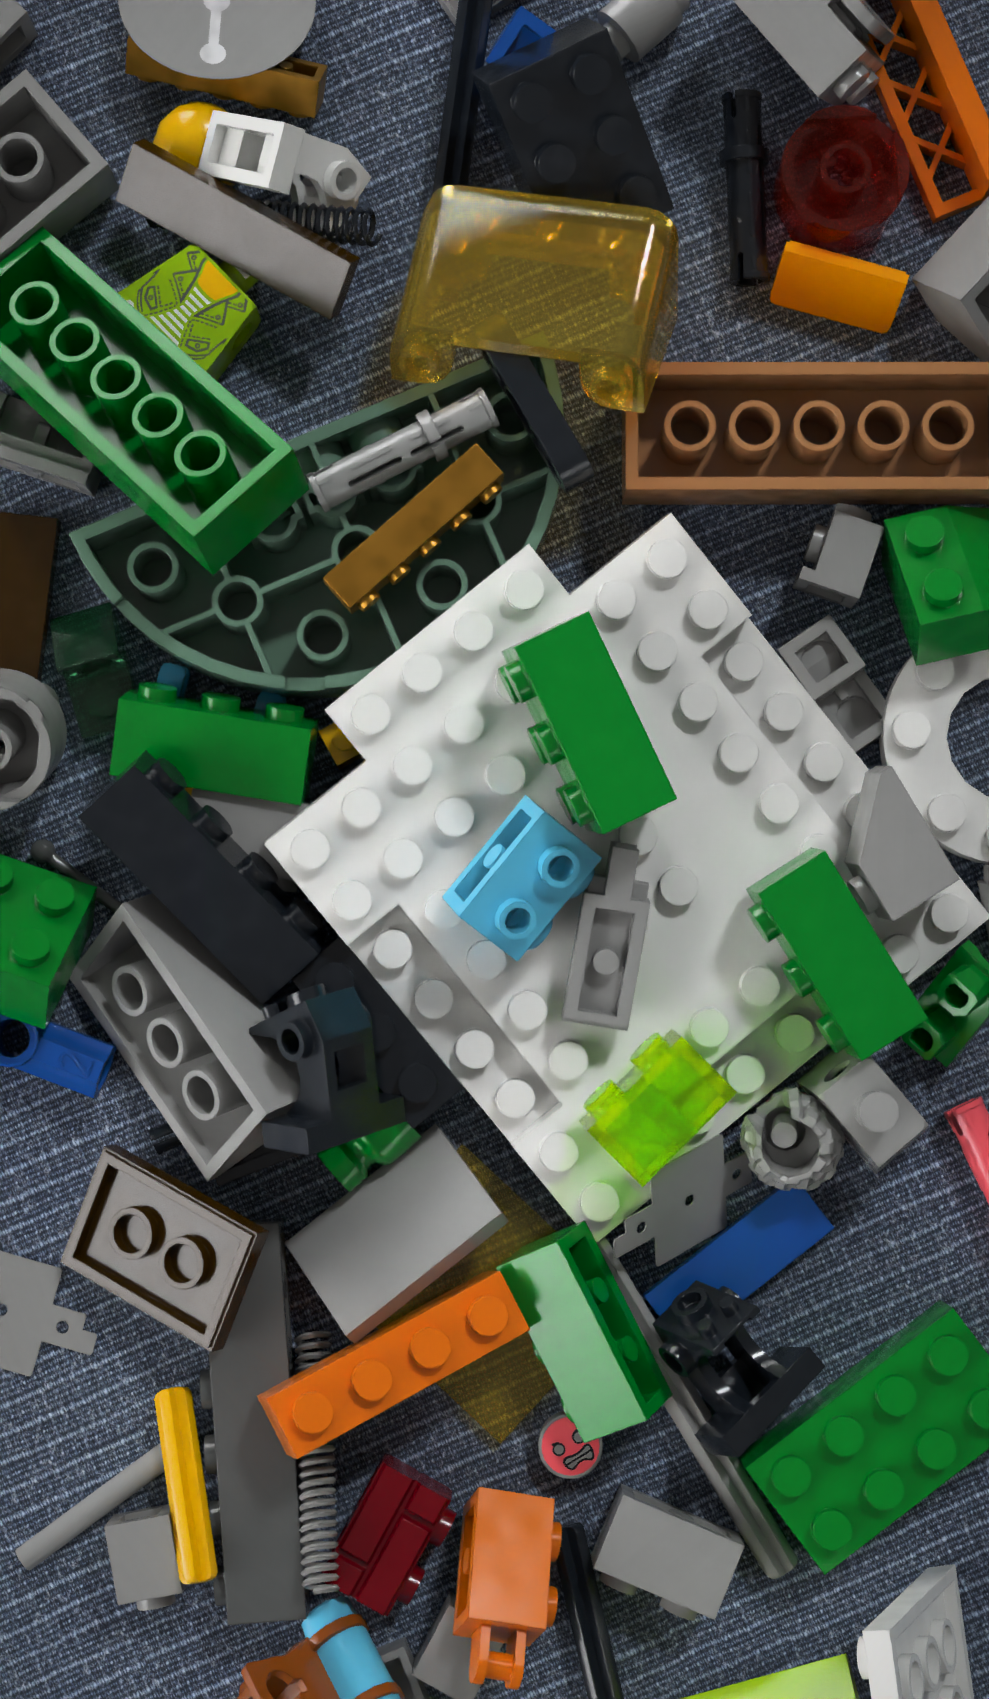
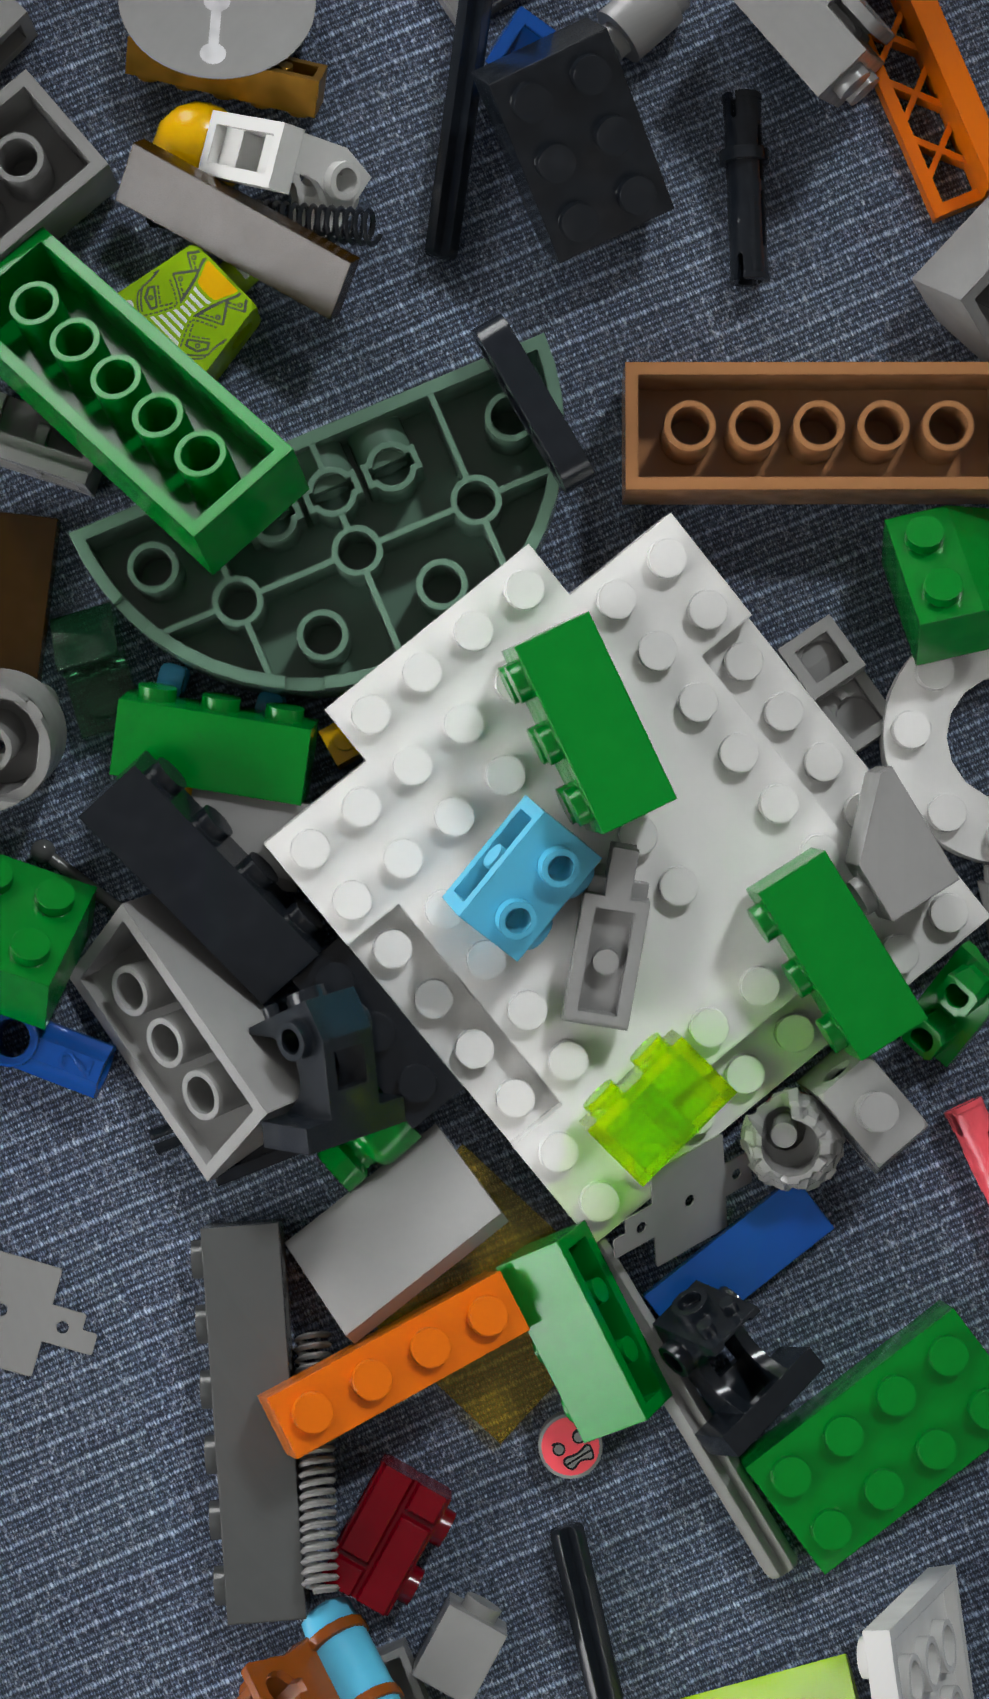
(91, 1509): light grey bar -> none
(144, 1557): light grey brick -> none
(164, 1247): tile -> none
(185, 1485): yellow axle -> none
(403, 449): light grey pin -> none
(415, 530): pearl gold piece -> none
(505, 1579): orange brick -> none
(541, 283): clear yellow windscreen -> none
(666, 1554): light grey brick -> none
(838, 287): light orange slope -> none
(840, 556): light grey brick -> none
(869, 159): clear red brick -> none

